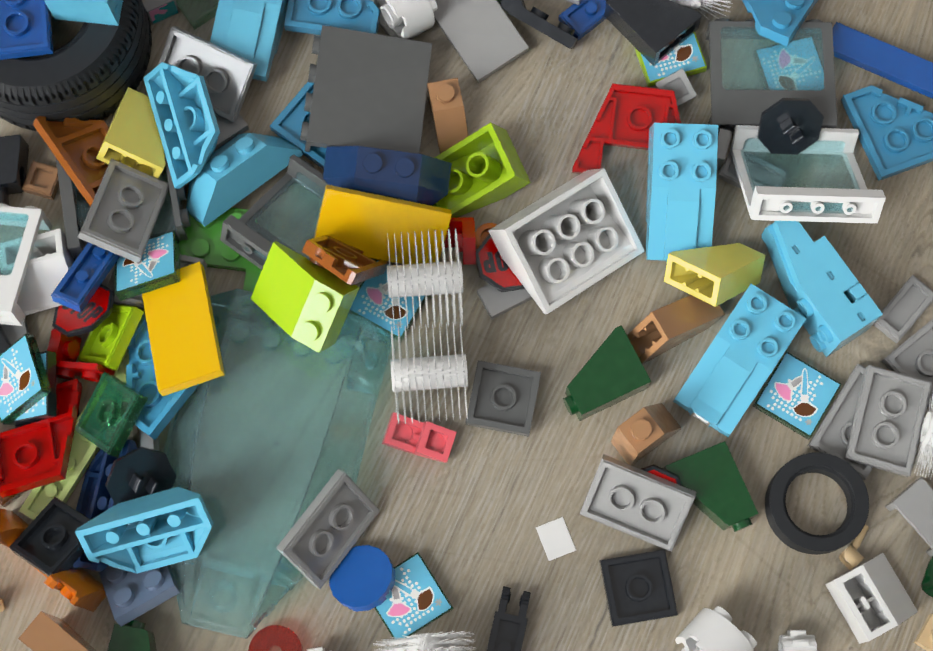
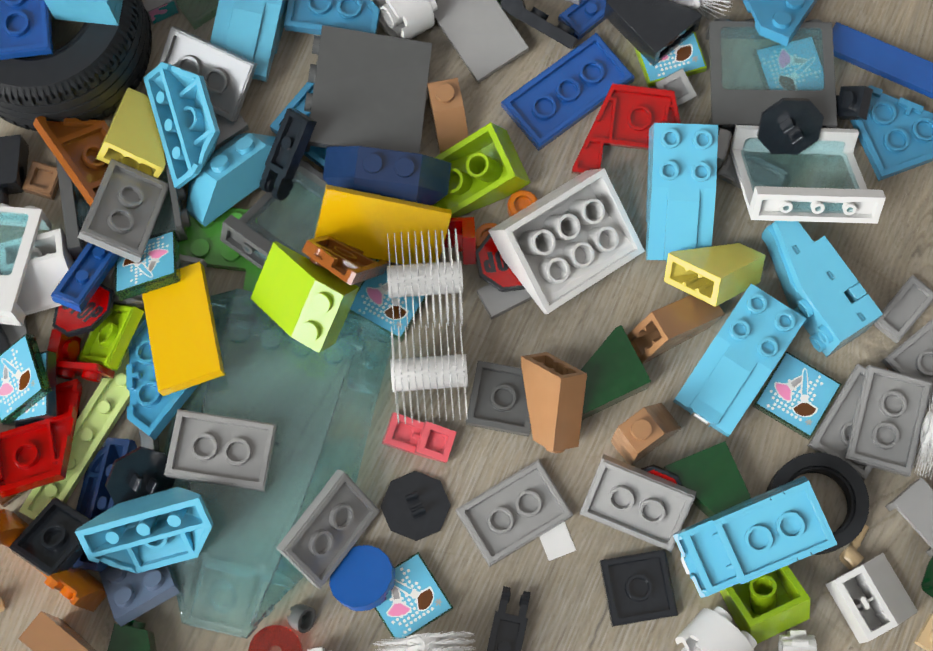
(111, 414): clear green tile -> none
(221, 450): none -> light grey tile
(286, 153): none -> black hinge
(301, 618): none -> dark grey hinge
(415, 506): none -> black piece
(514, 513): none -> light grey tile
(519, 201): none -> orange tile
(554, 400): none -> medium nougat slope
(566, 91): none -> blue tile
(754, 537): none -> medium azure piece
(768, 604): none -> lime slope
(853, 102): none -> black plate

